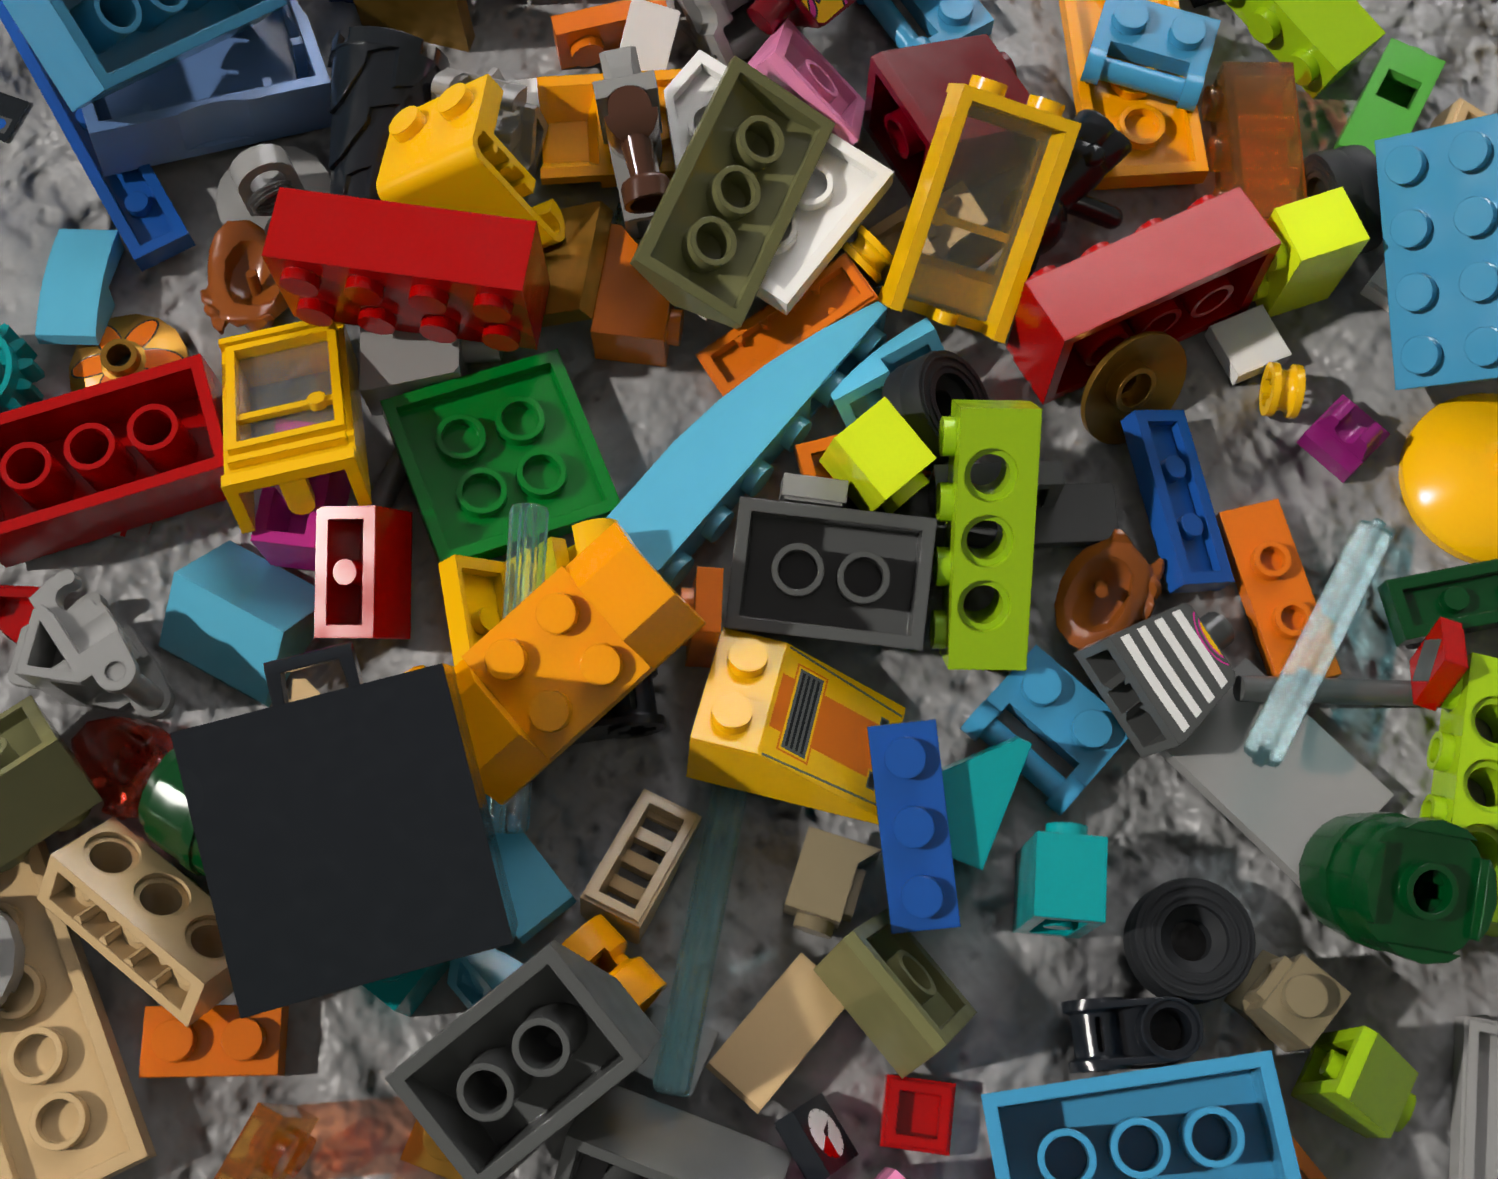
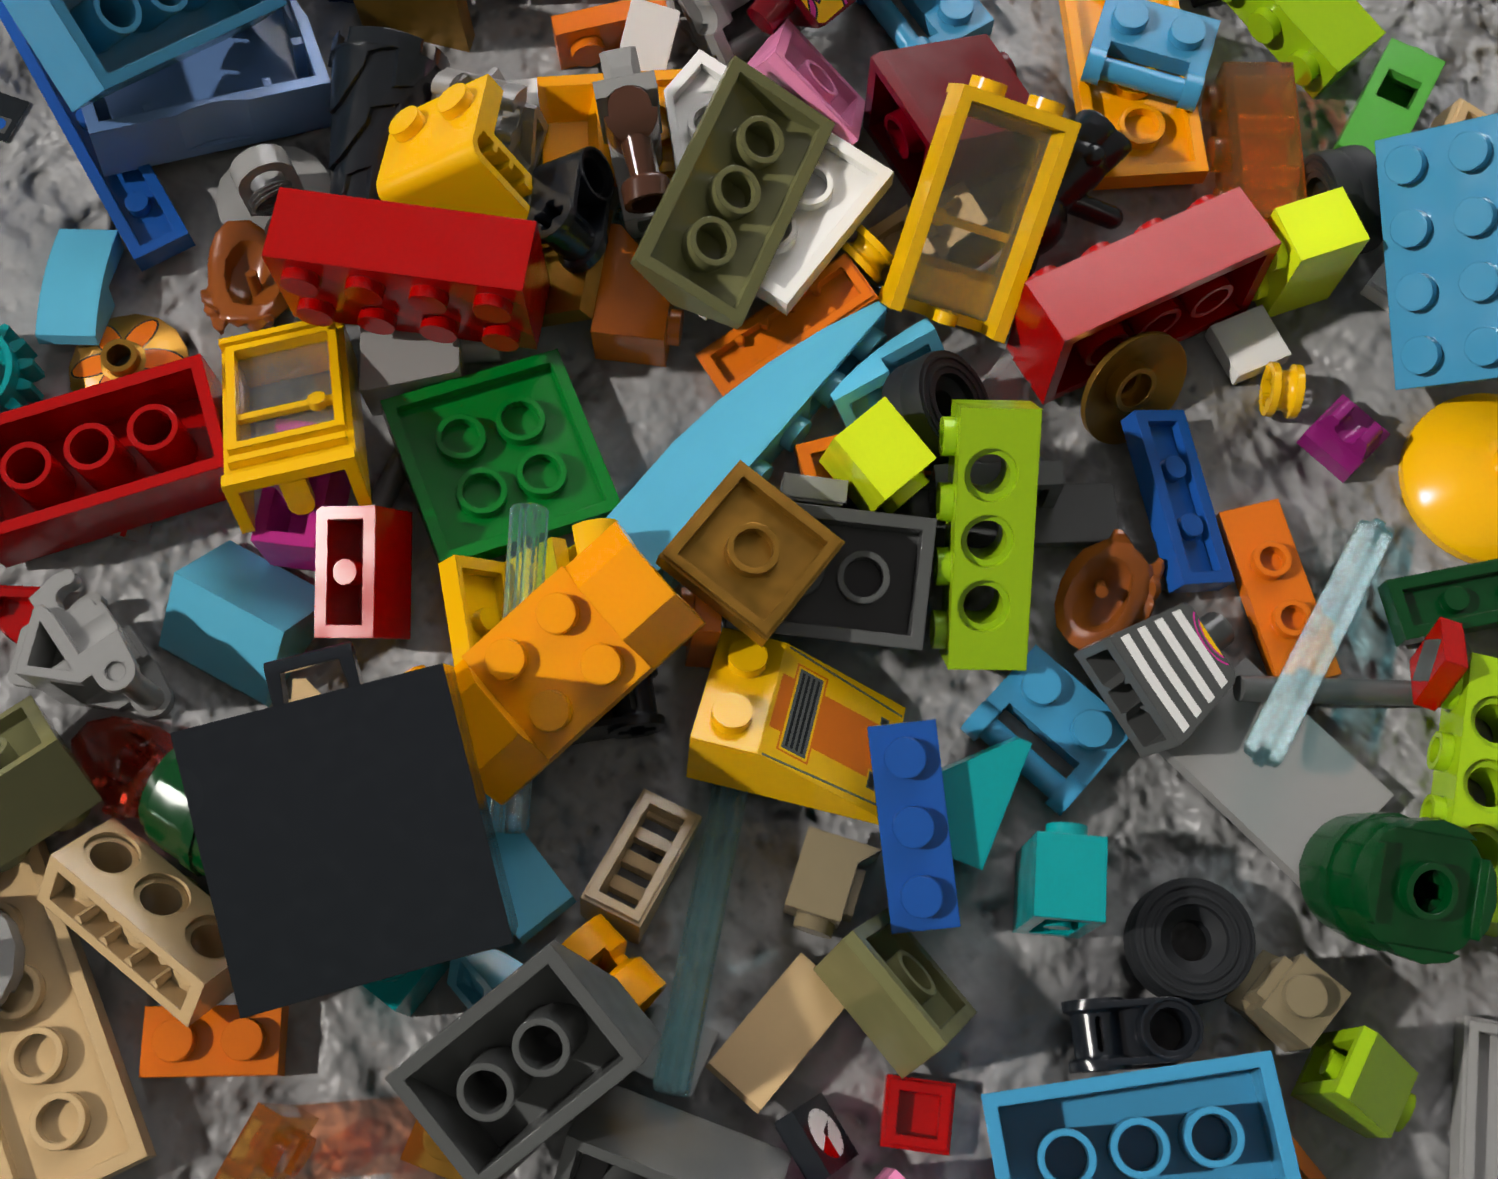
(573, 206): none -> black piece
(750, 553): none -> pearl gold tile

